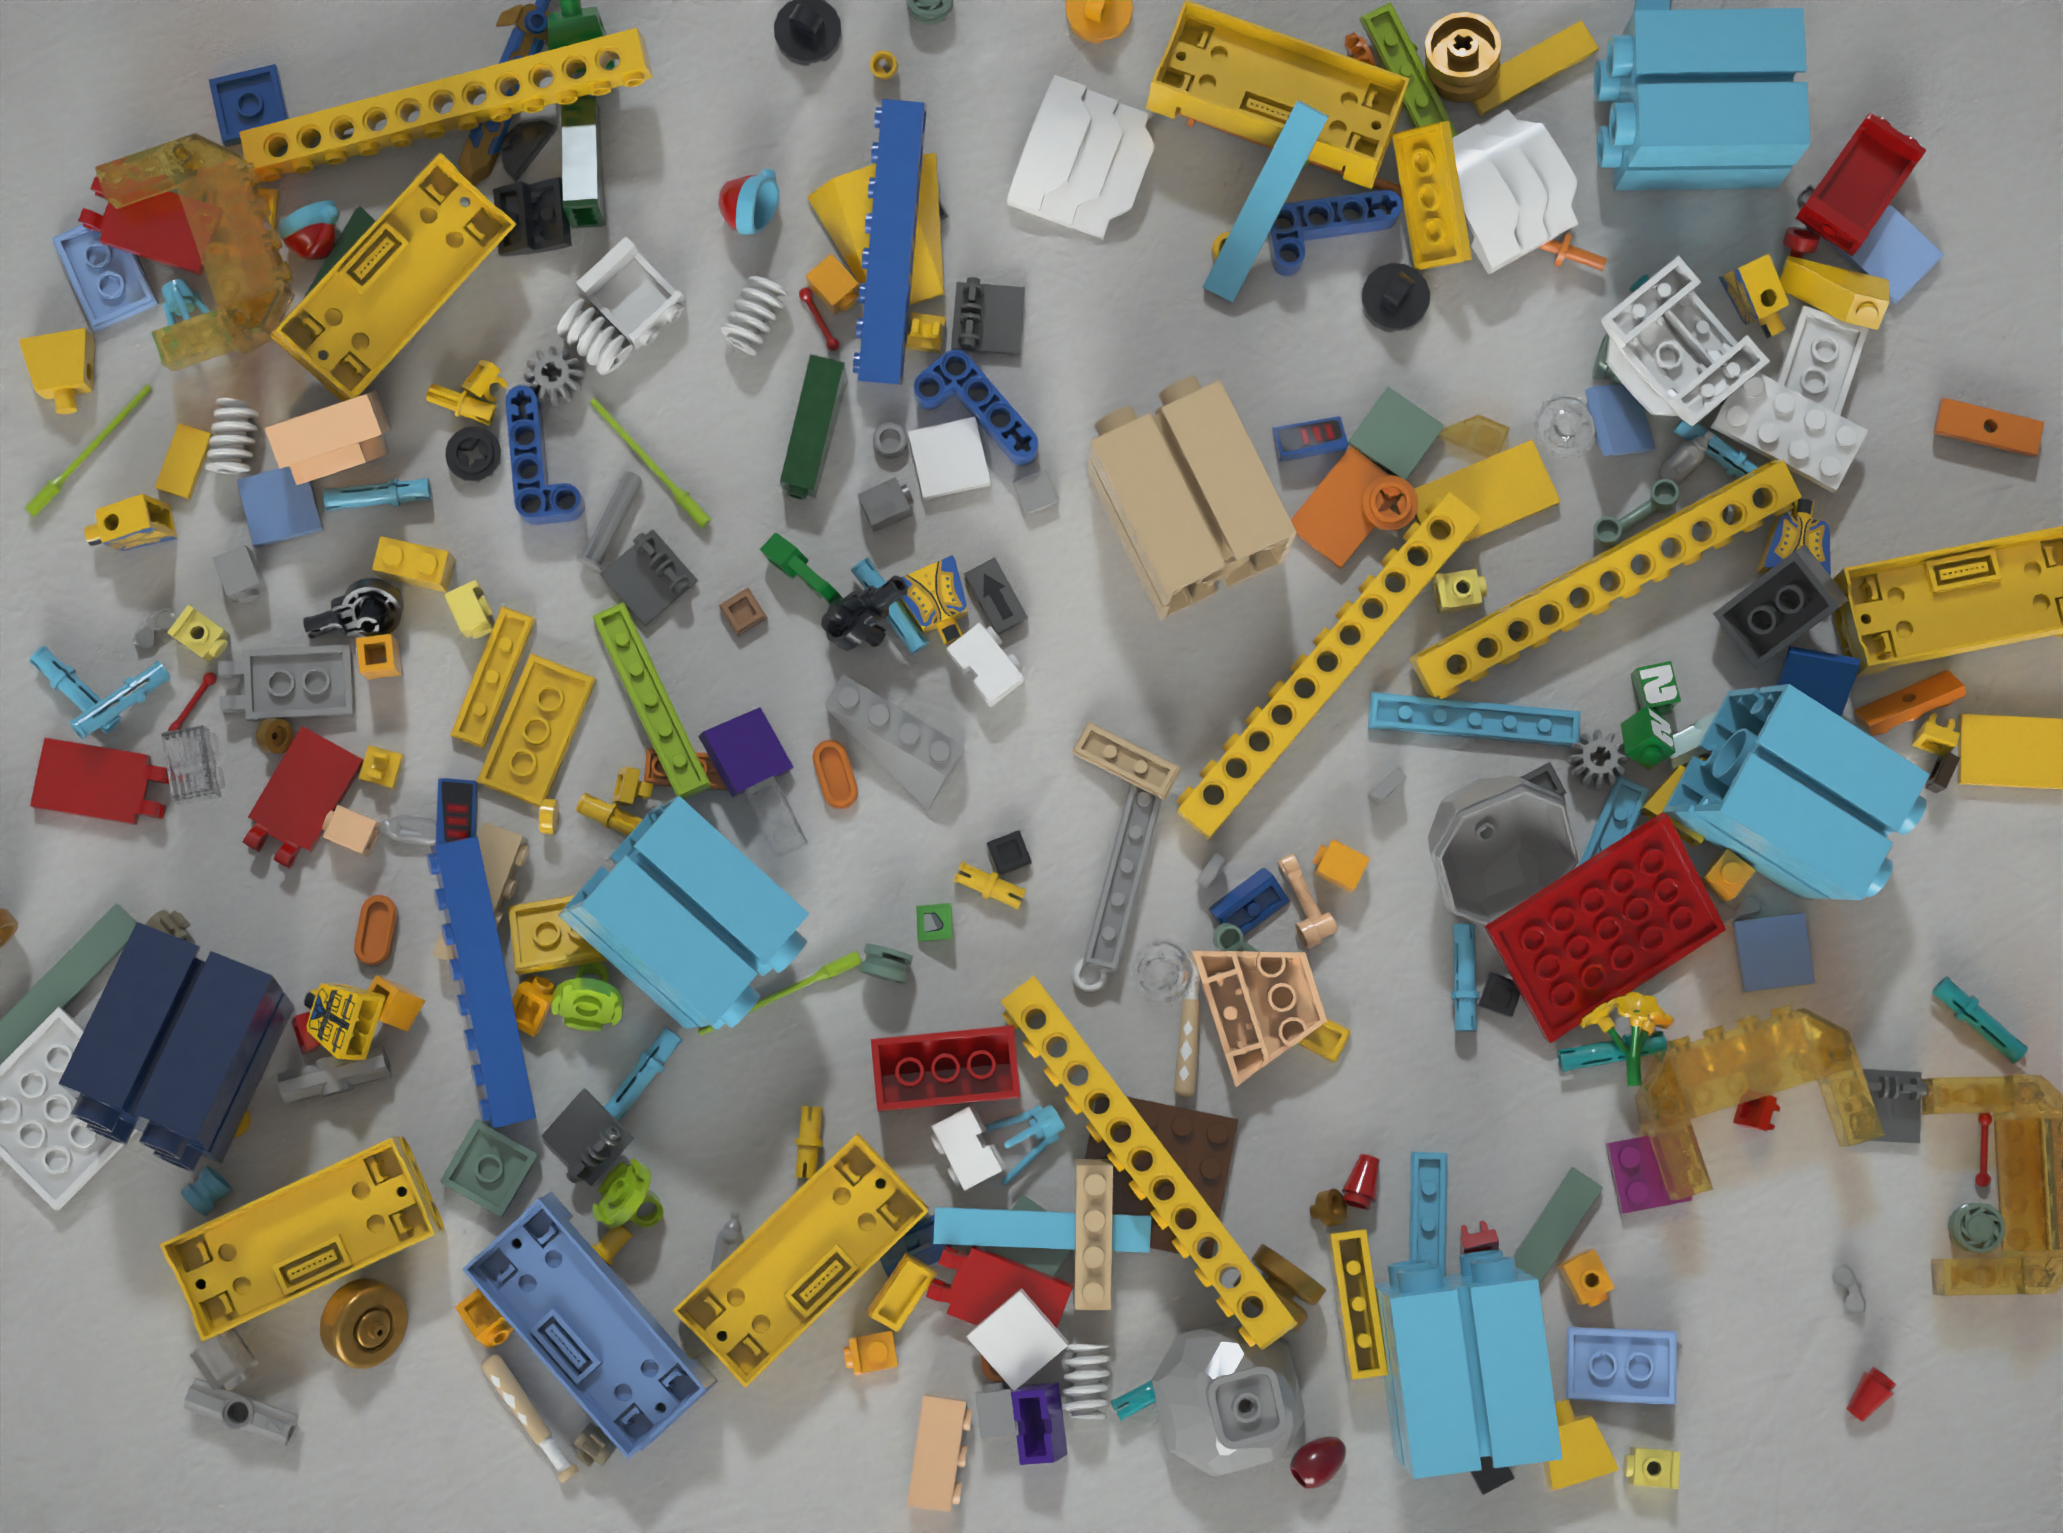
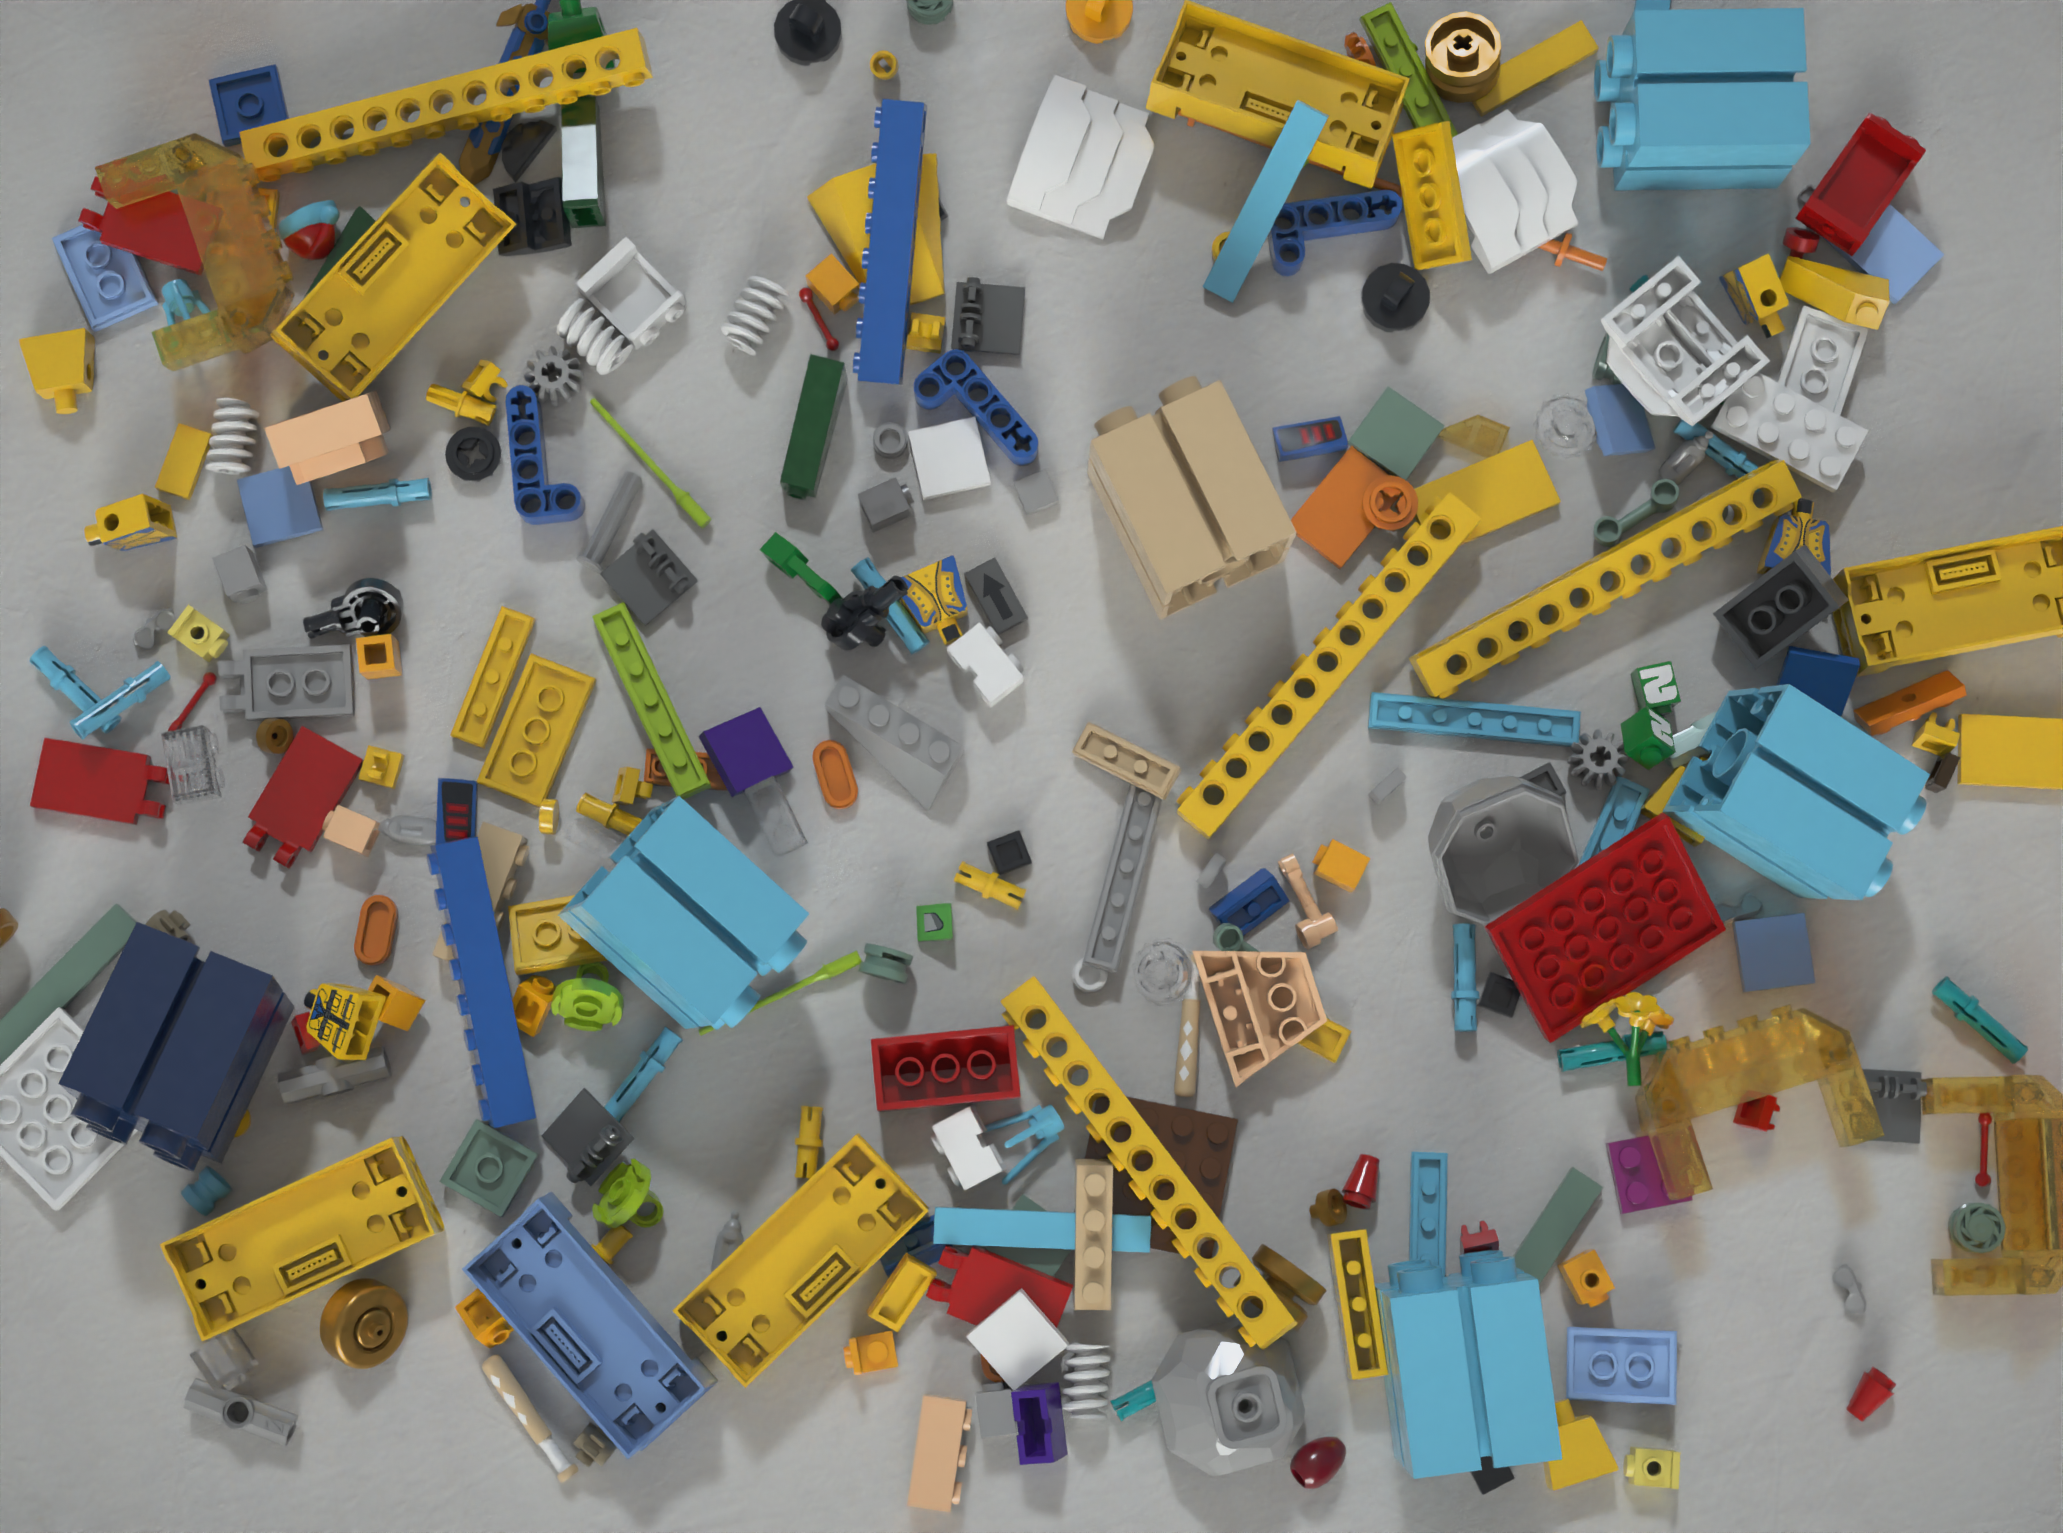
(54, 486): lime piece -> none
(413, 564): yellow brick -> none
(470, 610): light yellow brick -> none
(743, 611): medium nougat tile -> none
(749, 202): medium azure piece -> none
(1447, 595): light yellow brick -> none
(1726, 875): light orange brick -> none
(2007, 433): orange tile -> none

